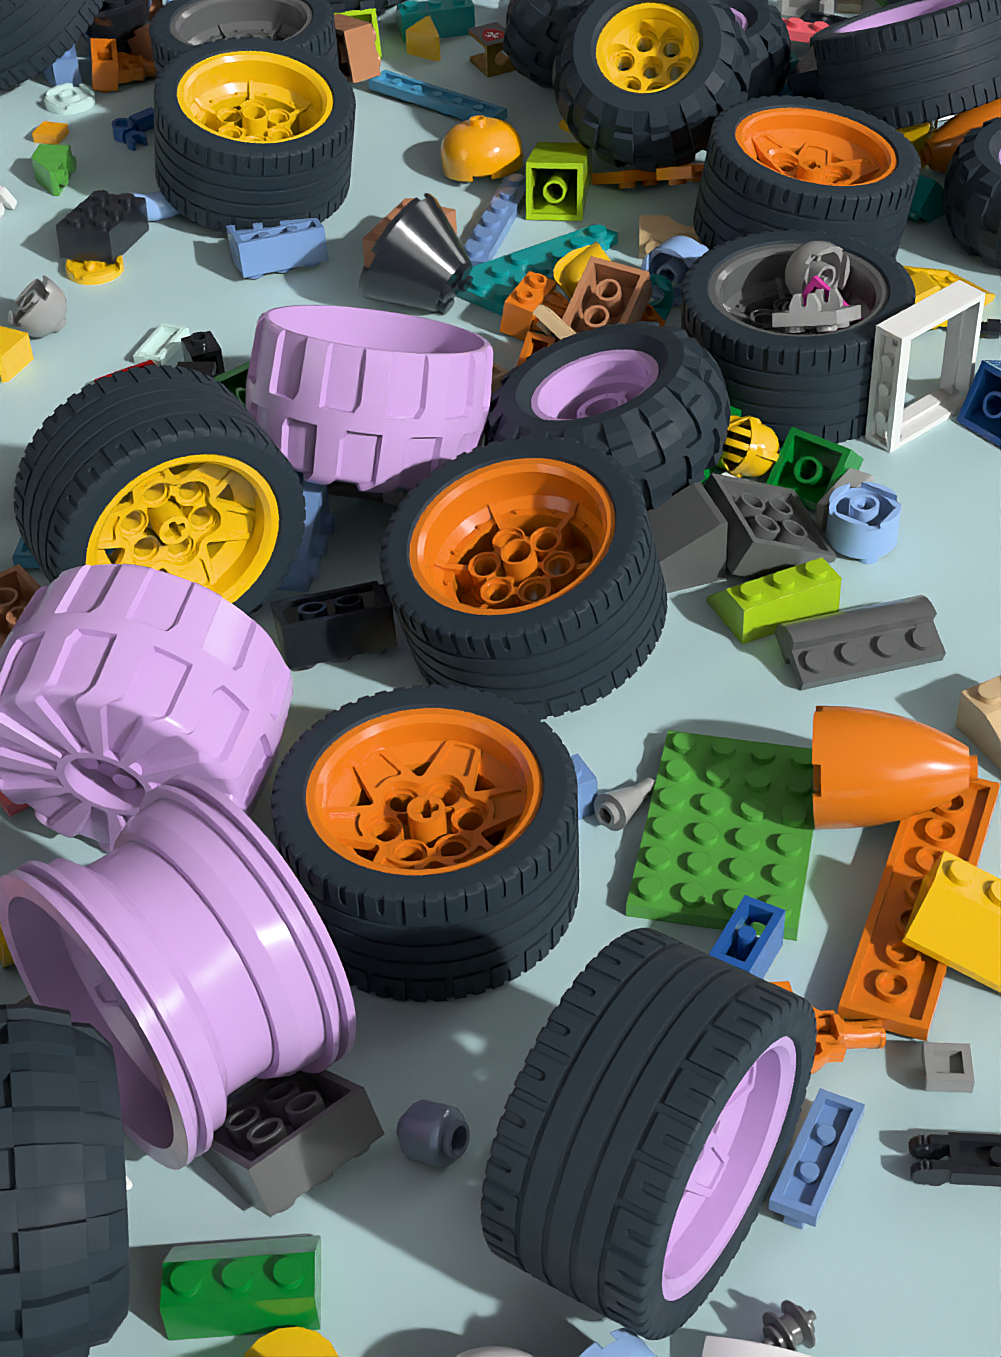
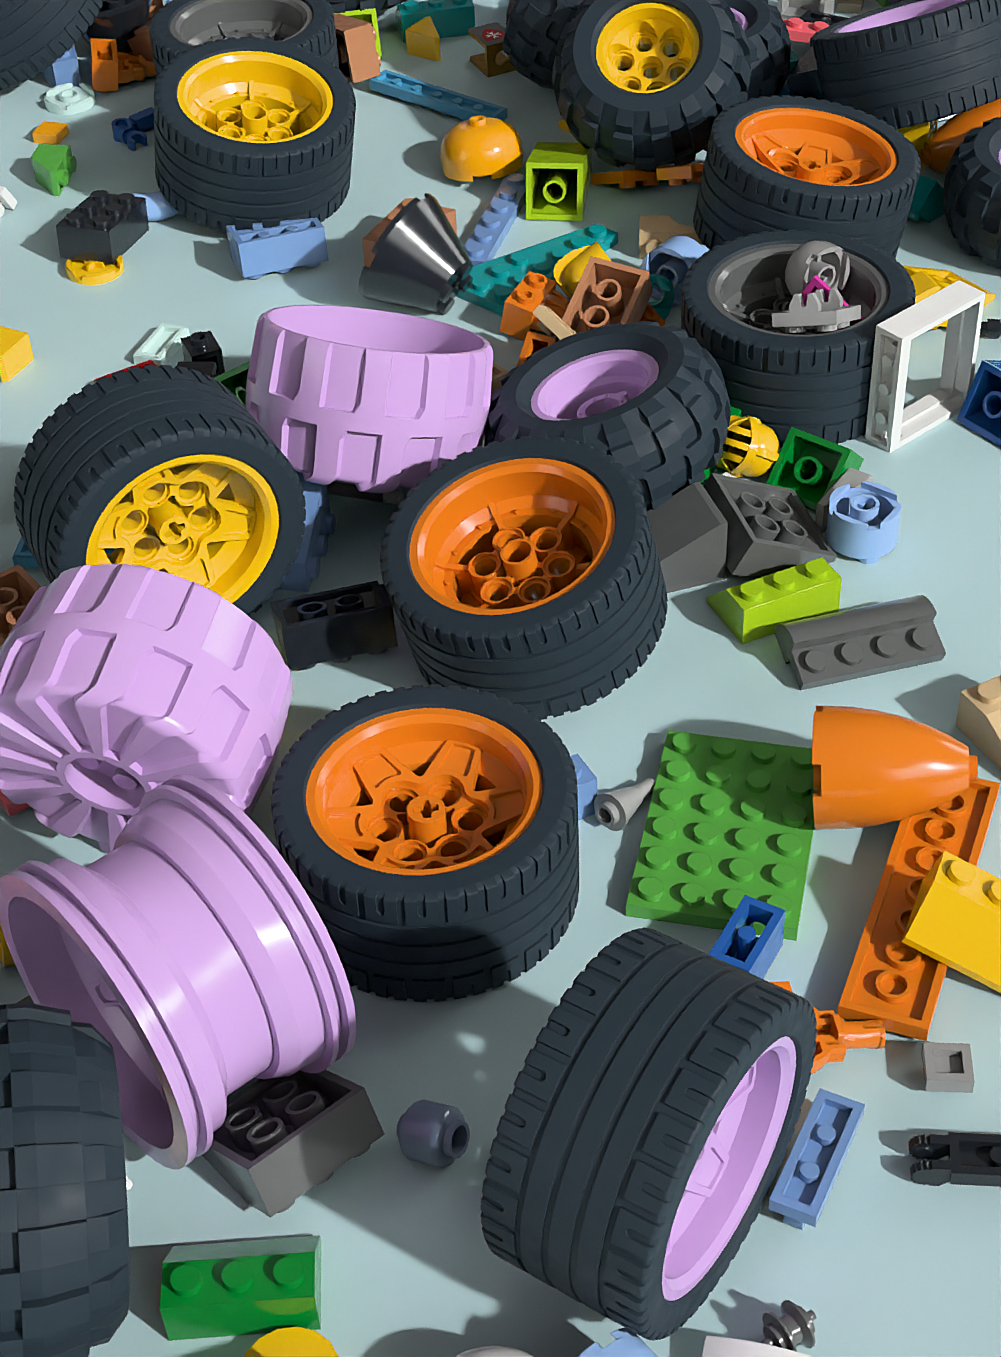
(40, 309): light grey cylinder -> none

